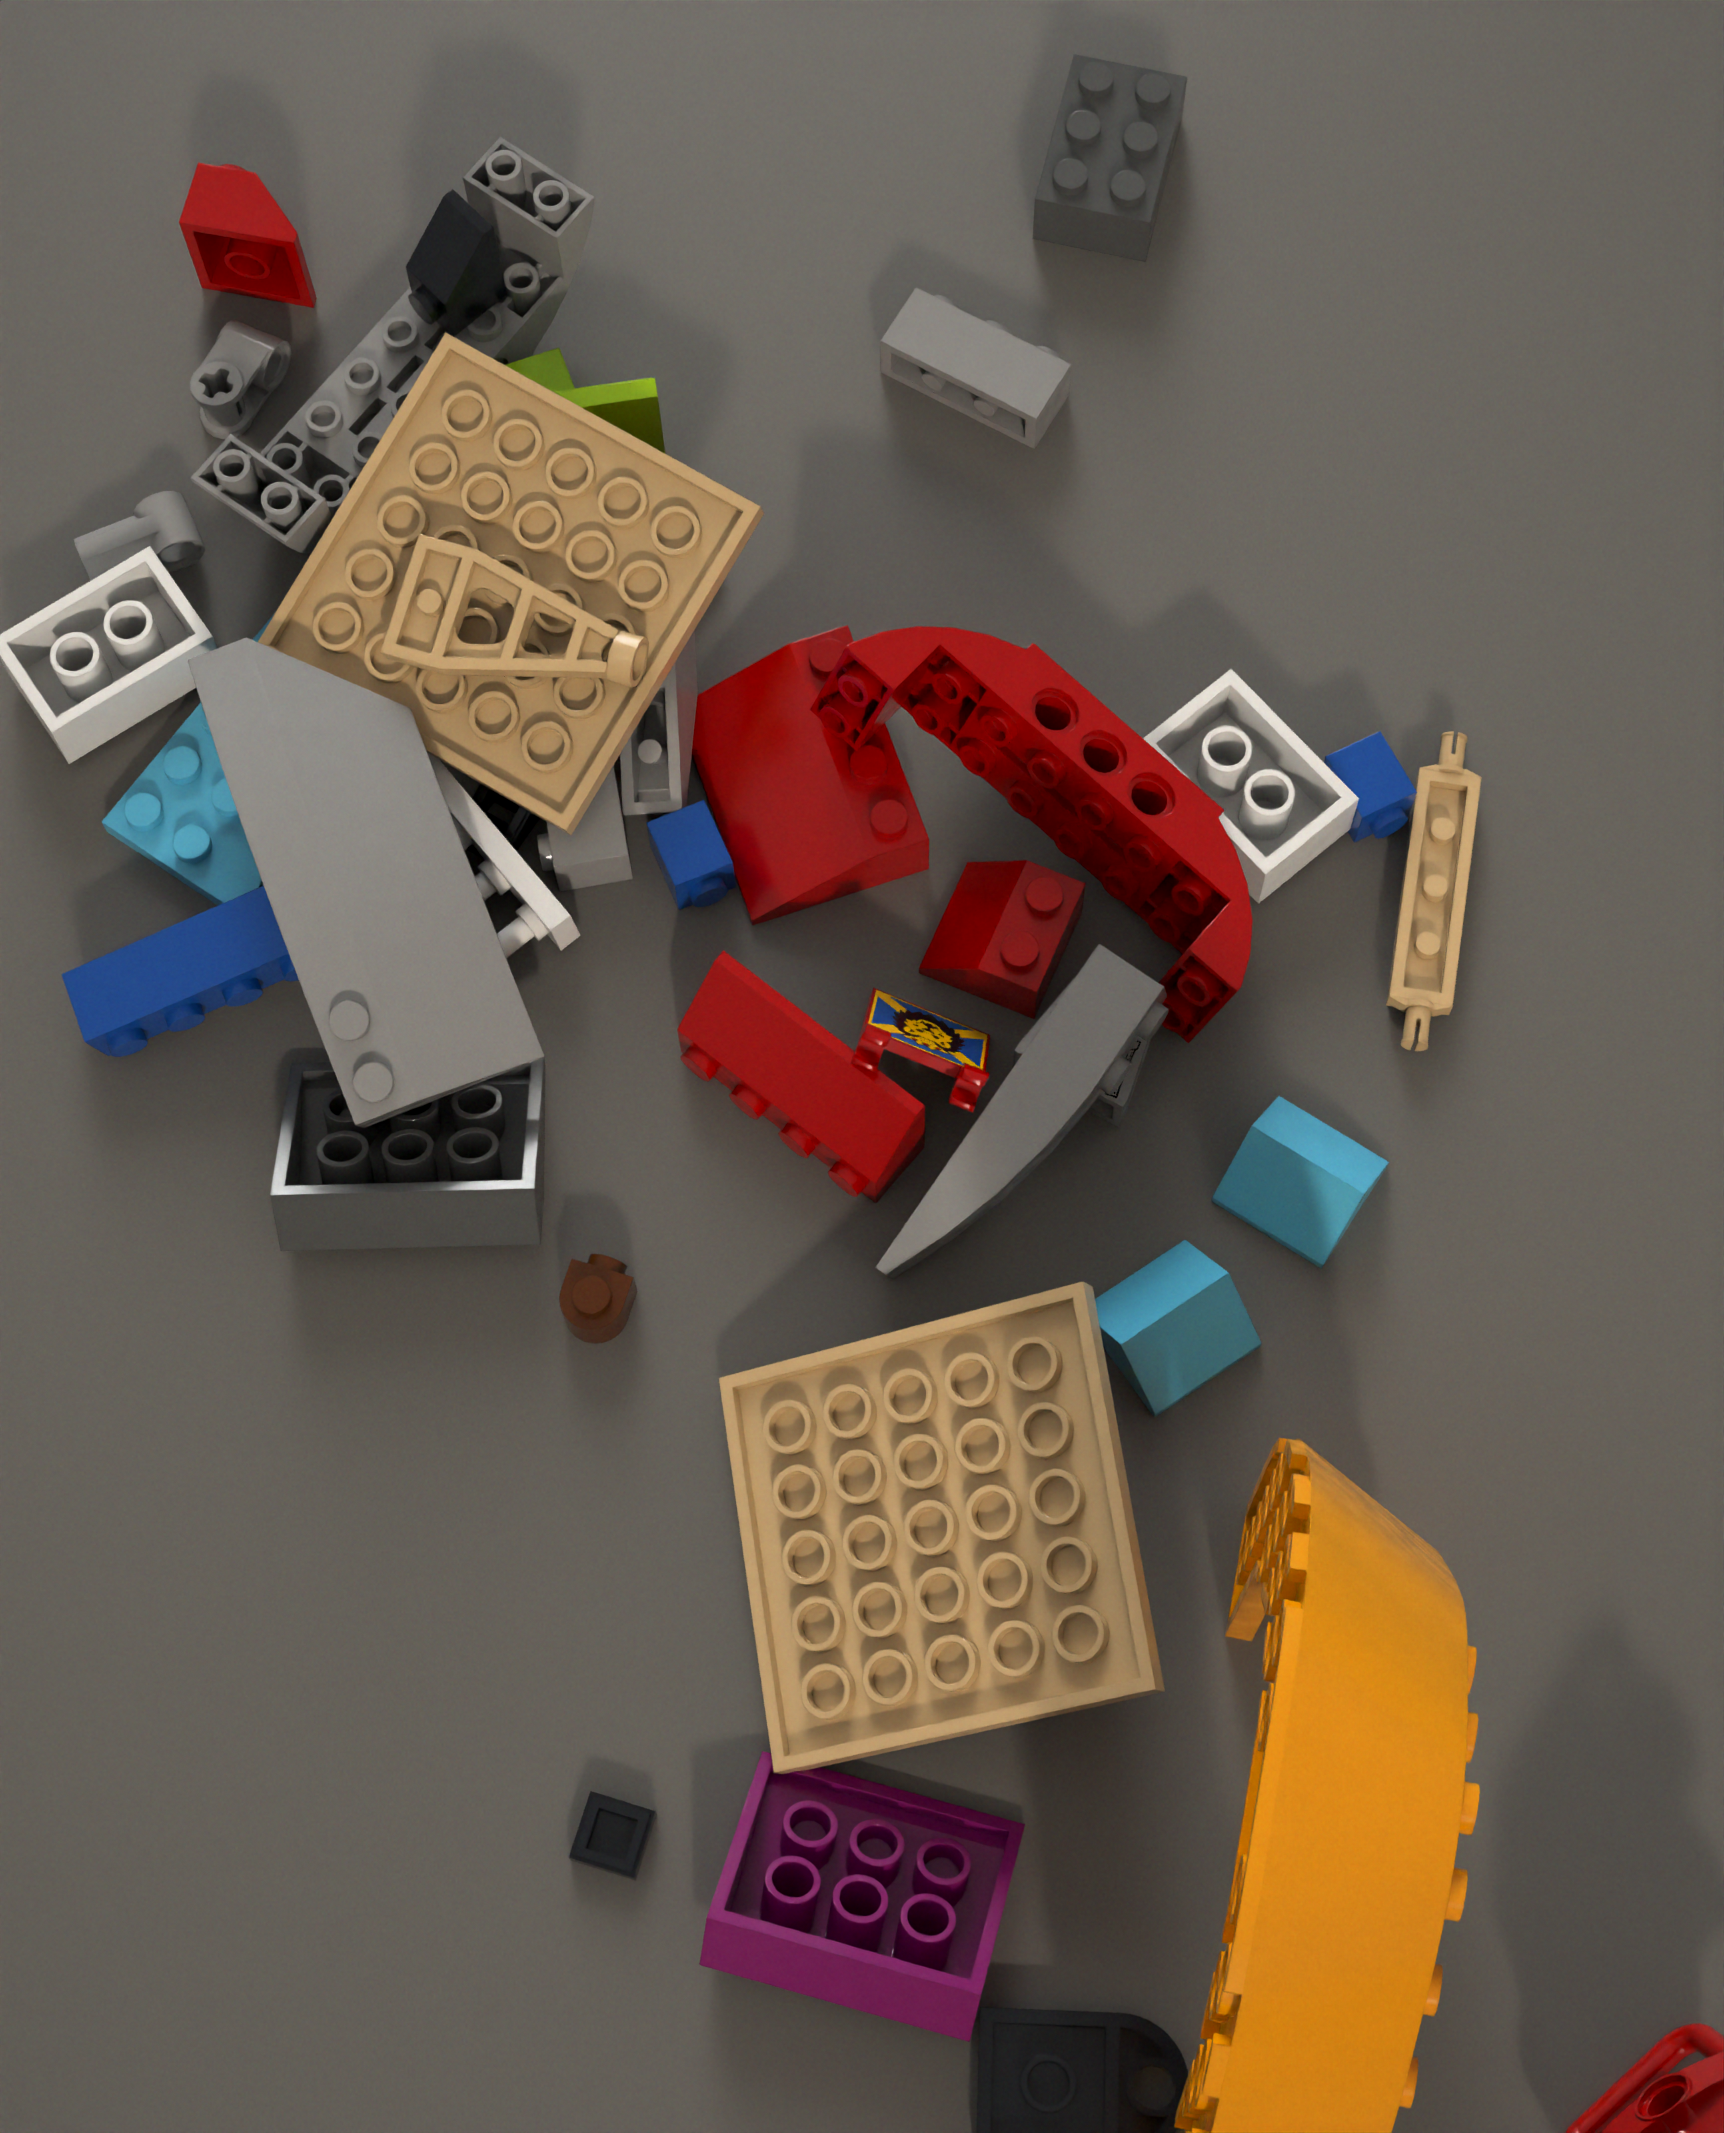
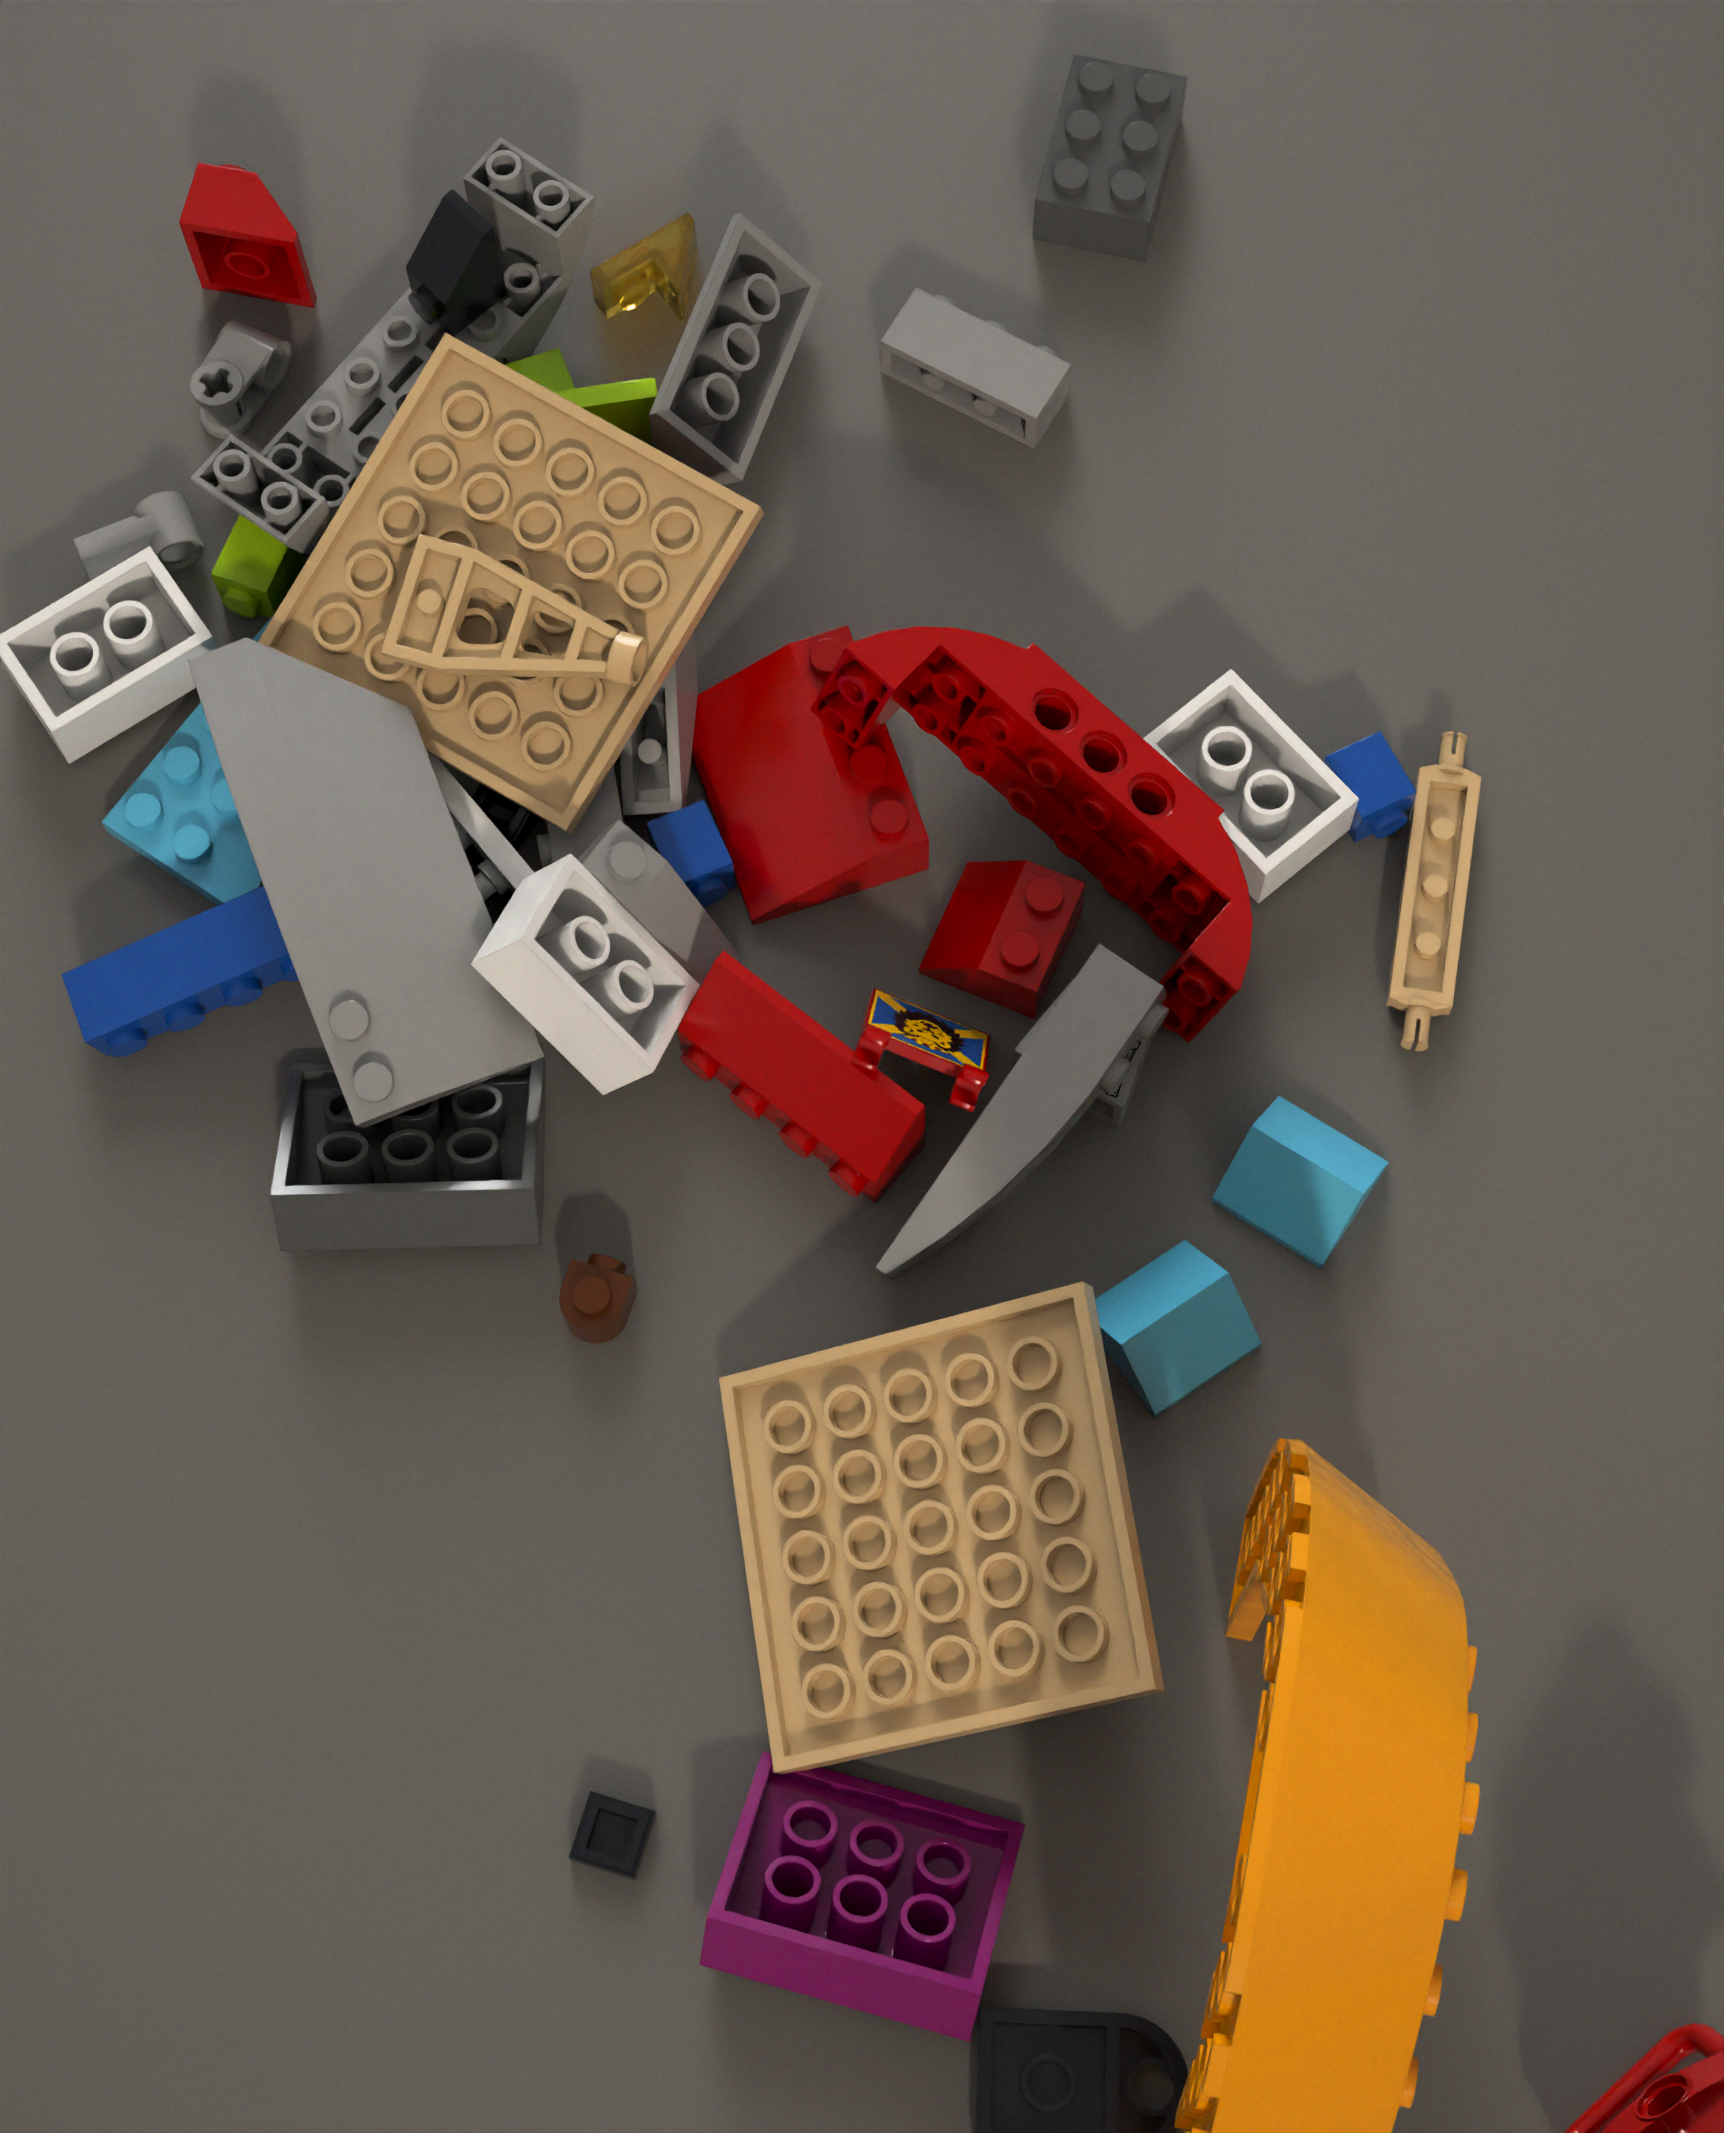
(255, 570): none -> lime brick
(586, 975): none -> white brick
(655, 263): none -> clear yellow slope
(656, 898): none -> light grey slope
(733, 354): none -> light grey slope

